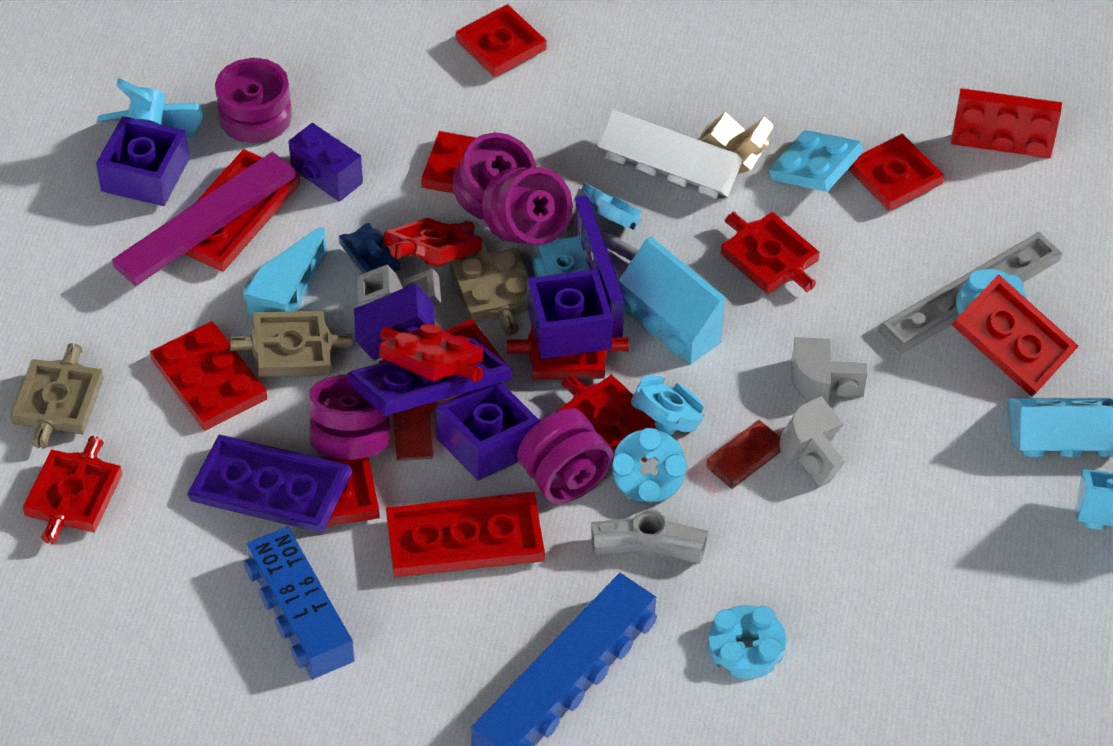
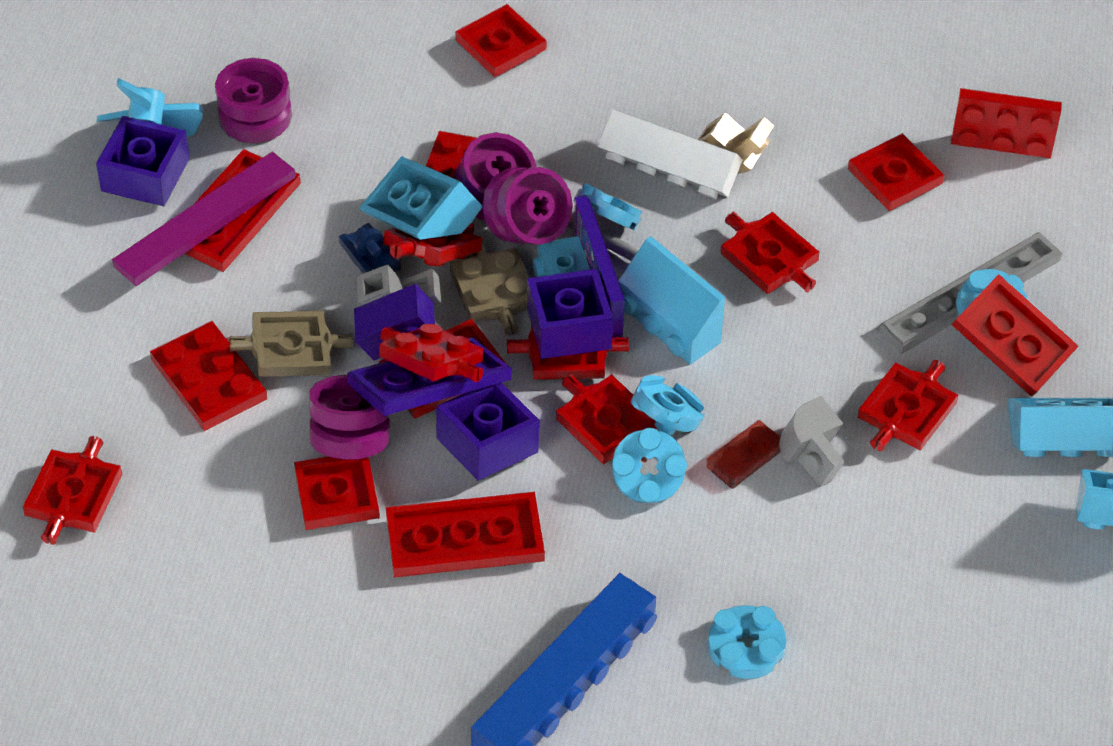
(57, 396): dark tan plate -> none
(270, 483): dark purple tile -> none
(285, 279): medium azure slope -> none
(299, 602): blue brick -> none
(326, 161): dark purple brick -> none
(413, 434): clear red plate -> none
(421, 201): none -> medium azure slope
(565, 456): magenta wheel -> none
(664, 537): light grey piece -> none
(815, 160): medium azure plate -> none
(818, 376): light grey brick -> none
(907, 406): none -> red plate

